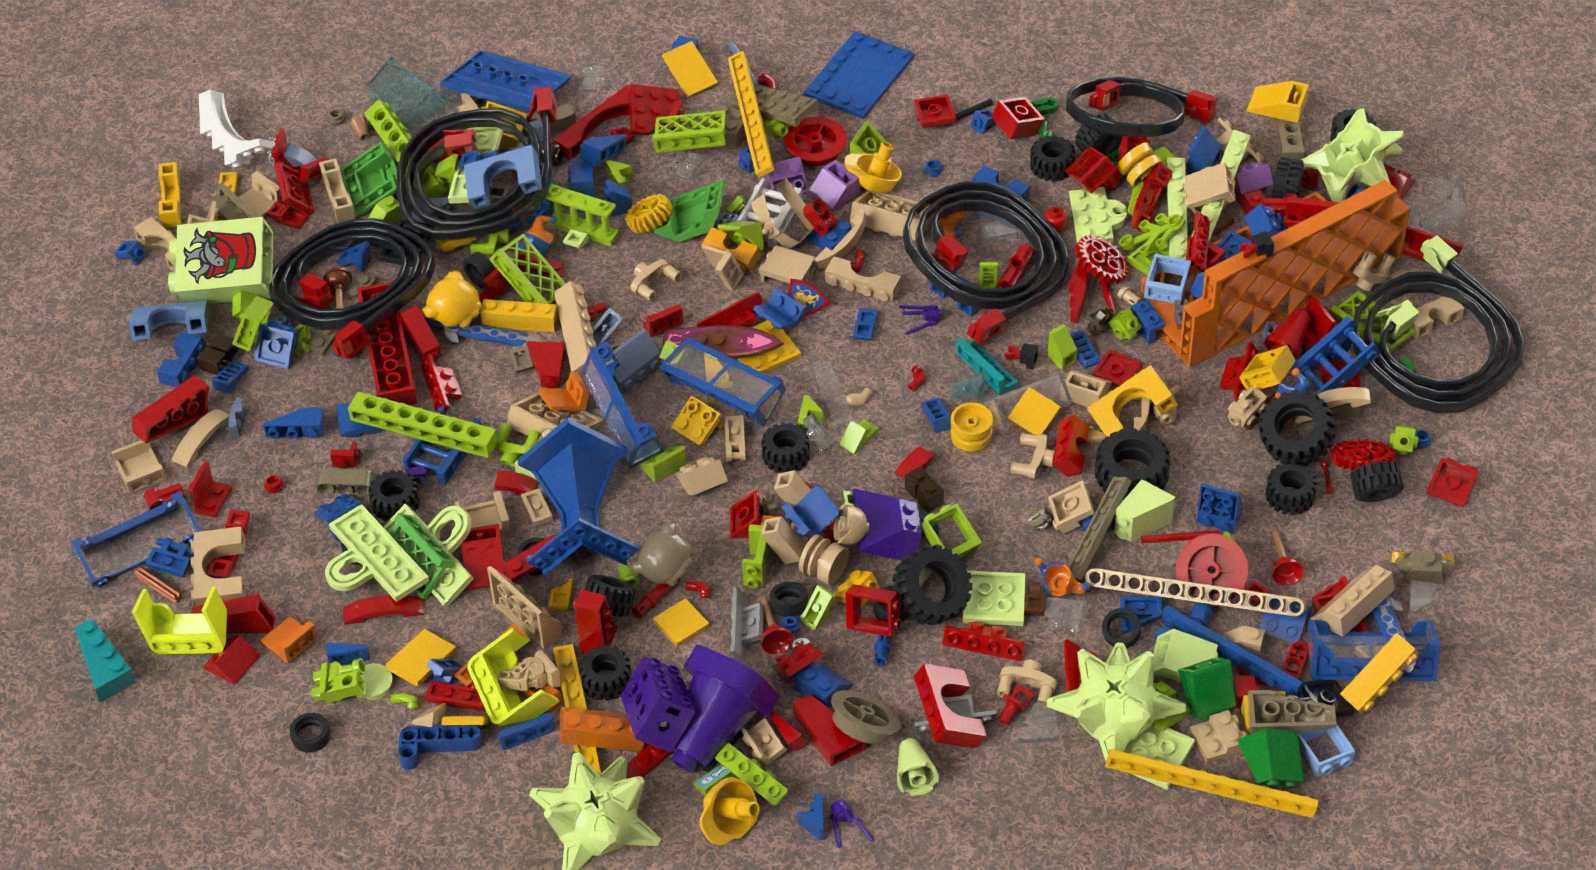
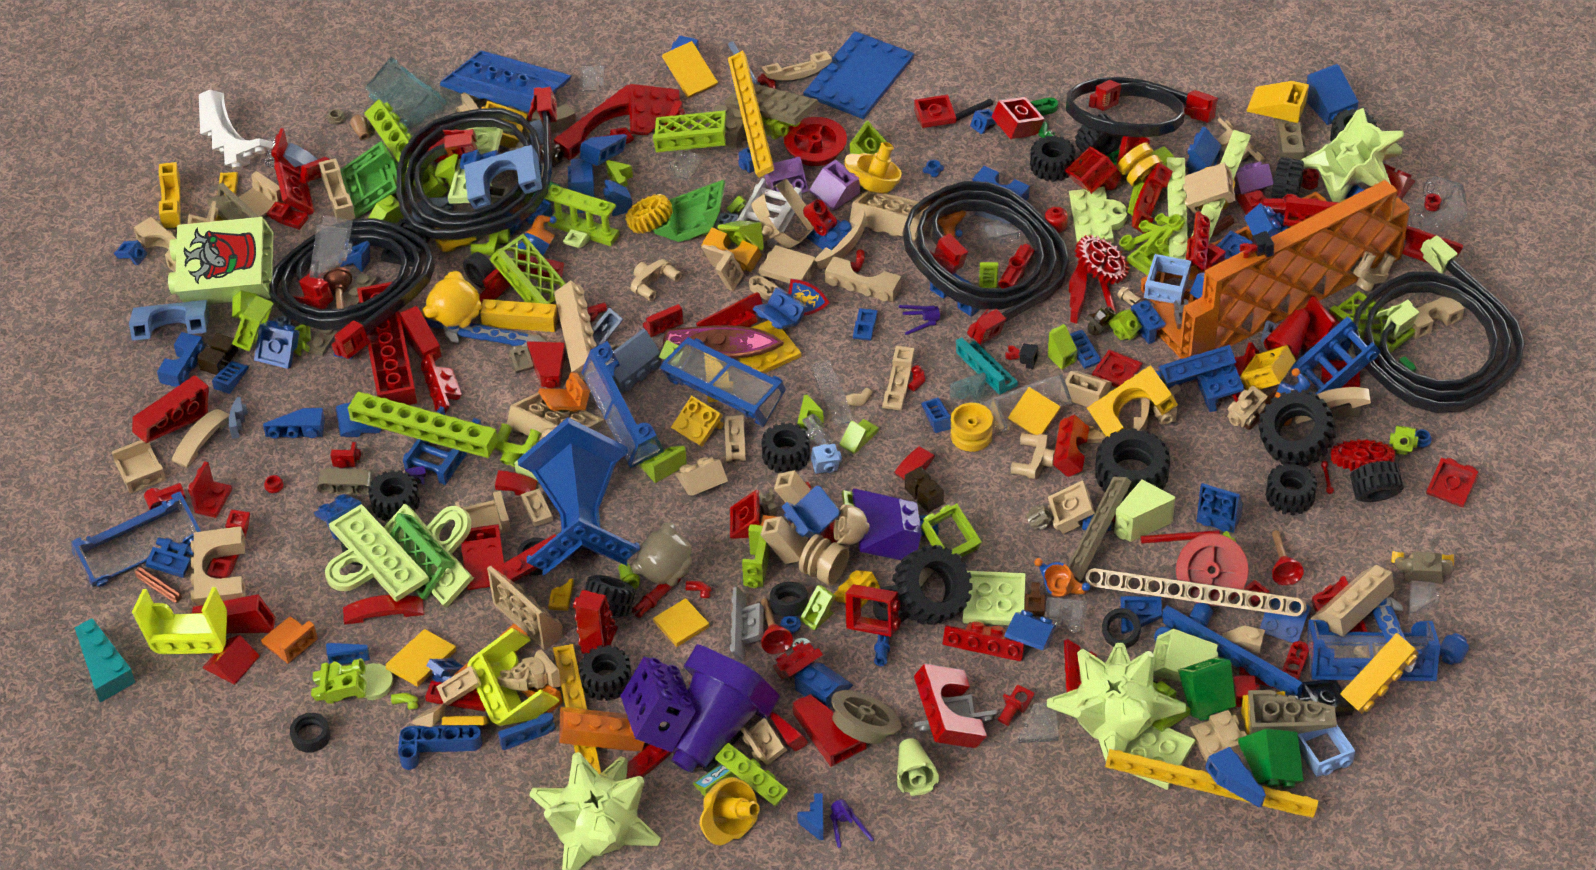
(330, 245): none -> clear windscreen
(459, 685): none -> tan plate
(765, 287): none -> tan beam
(798, 71): none -> tan slope
(825, 458): none -> light blue brick
(899, 378): none -> tan slope
(1027, 674): tan connector -> none
(1031, 630): none -> blue slope
(1188, 368): none -> blue fence
(1219, 384): none -> blue bracket
(1232, 775): none -> blue slope
(1330, 93): none -> blue slope
(1436, 199): none -> red bush
(1453, 648): none -> blue head

